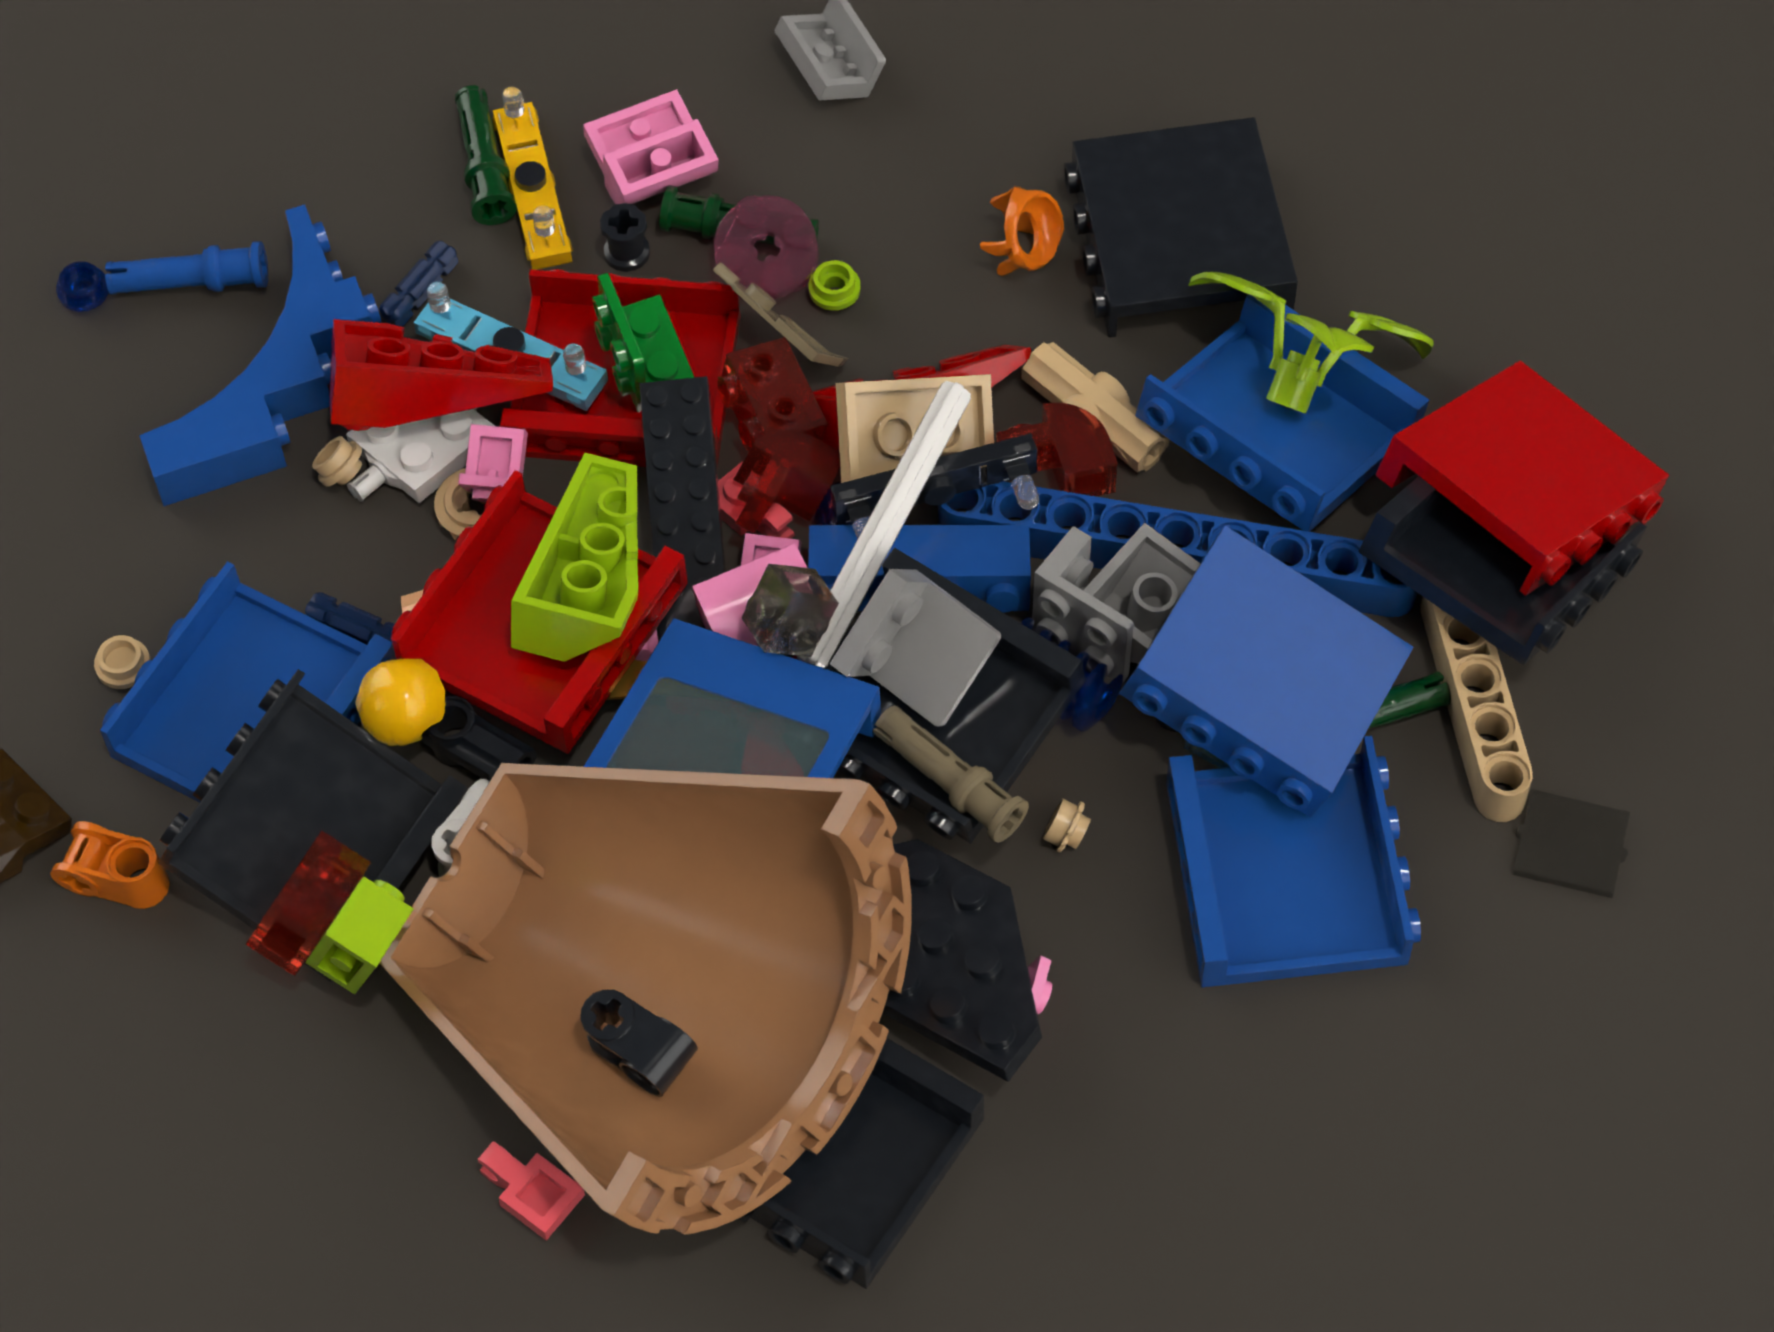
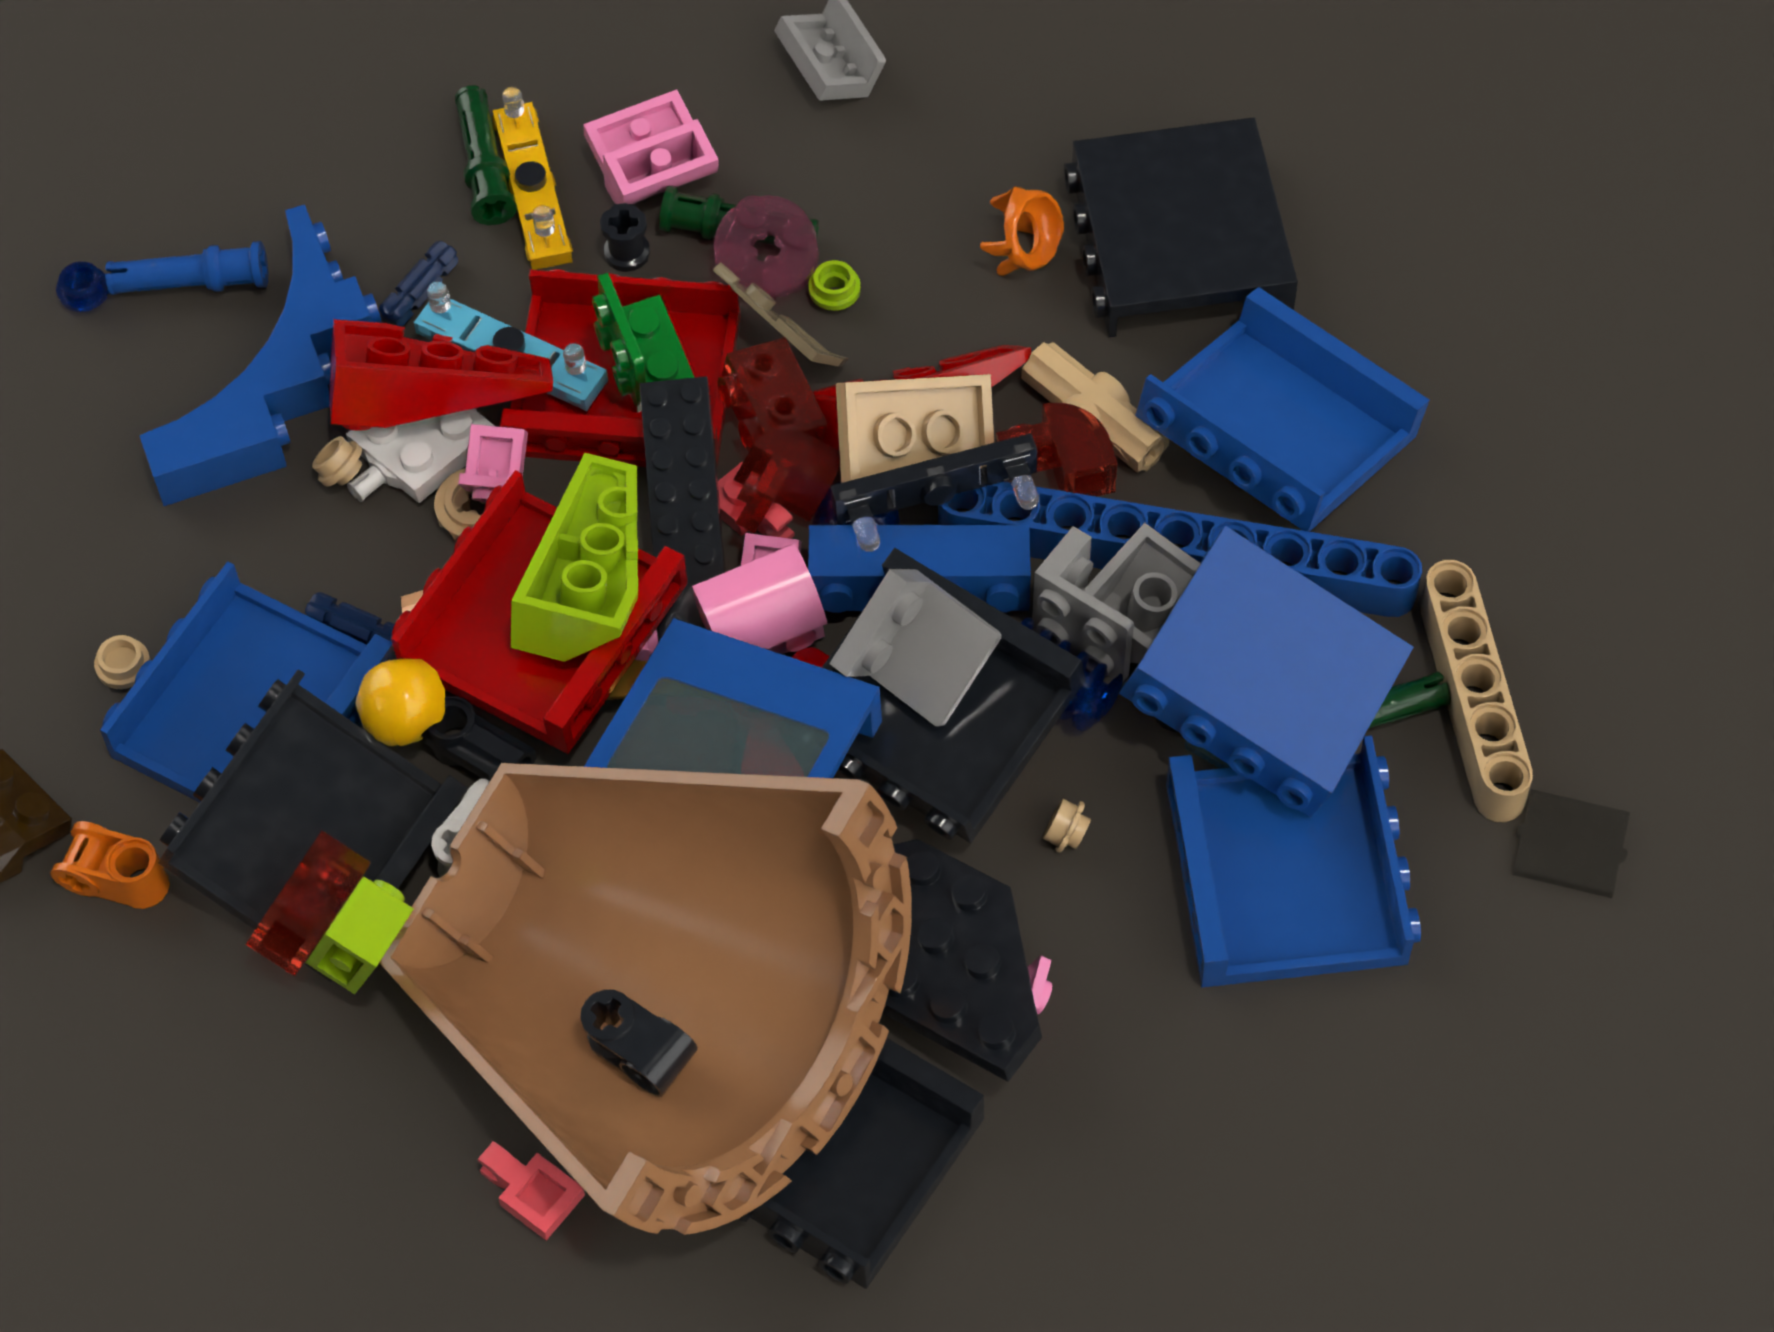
(789, 610): clear smoke brick -> none
(891, 514): white axle -> none
(968, 786): dark tan pin -> none
(1298, 375): lime plant -> none
(1479, 578): black panel -> none
(1530, 470): red panel -> none

